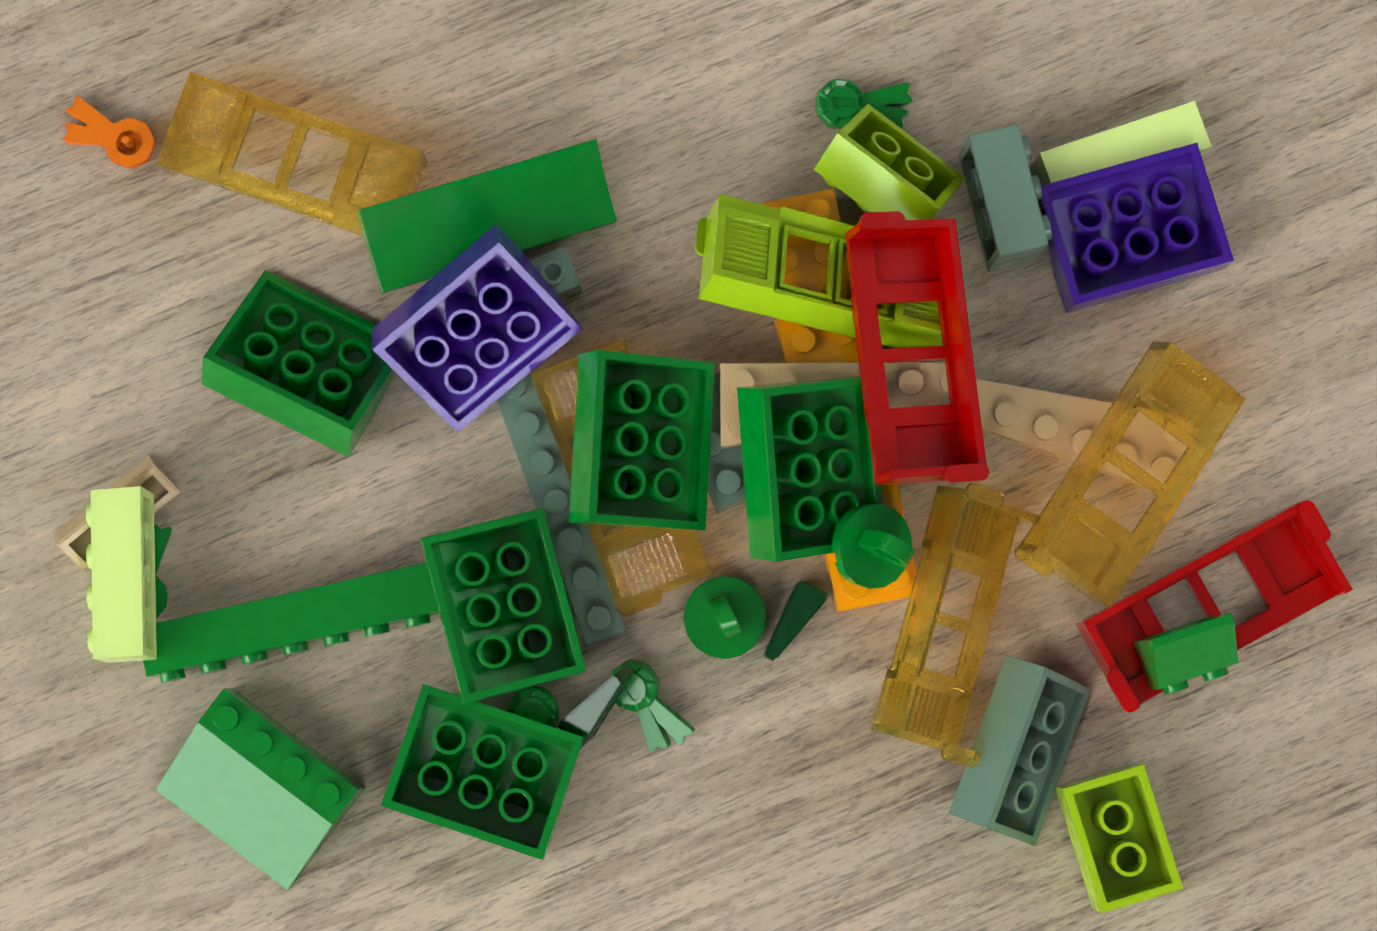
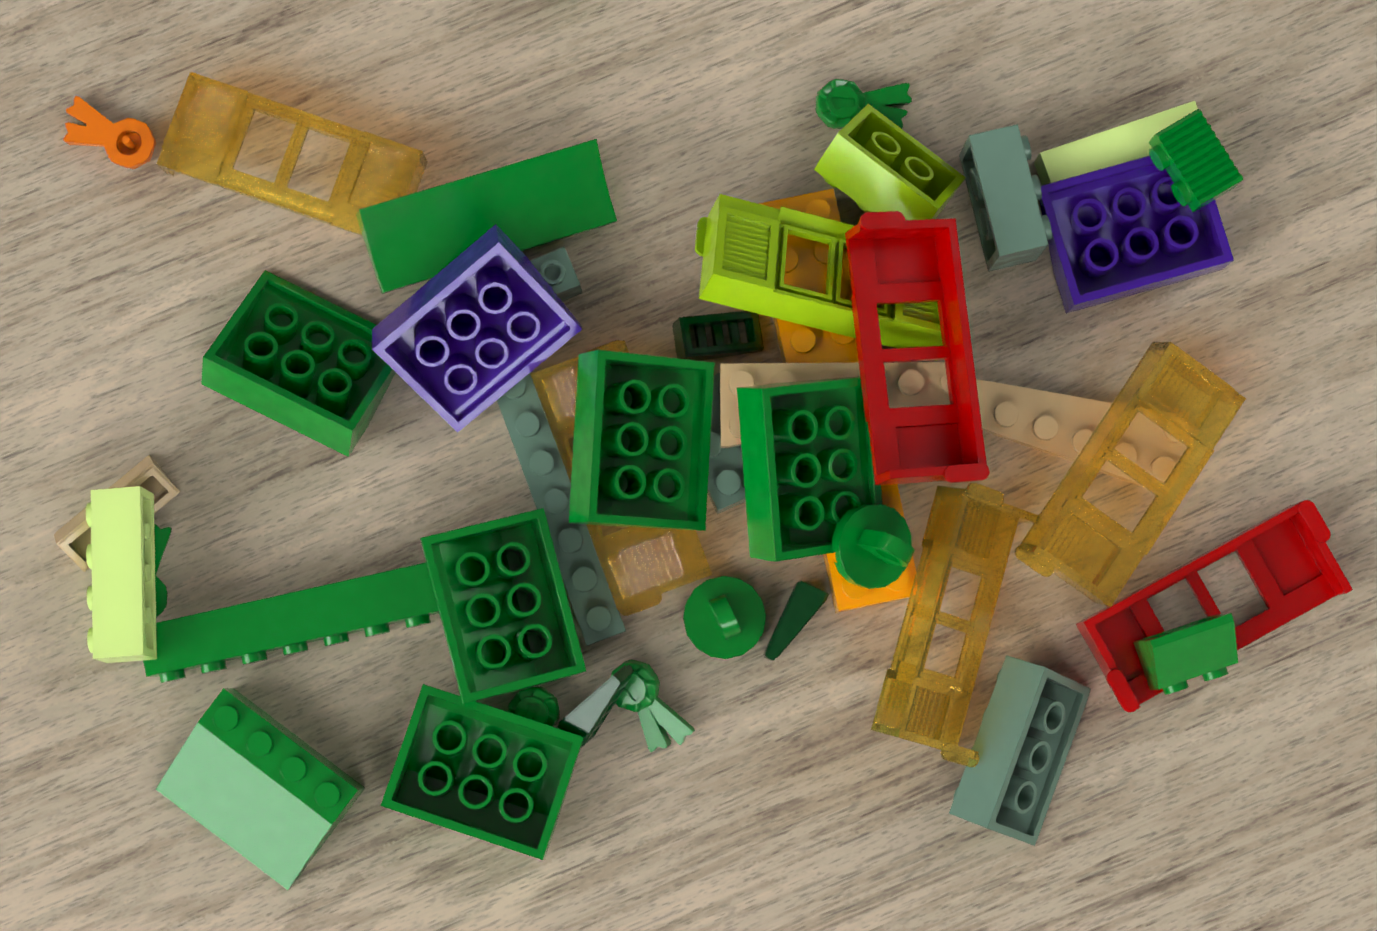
(698, 323): none -> dark green slope
(1118, 837): lime brick -> none
(1194, 161): none -> green brick

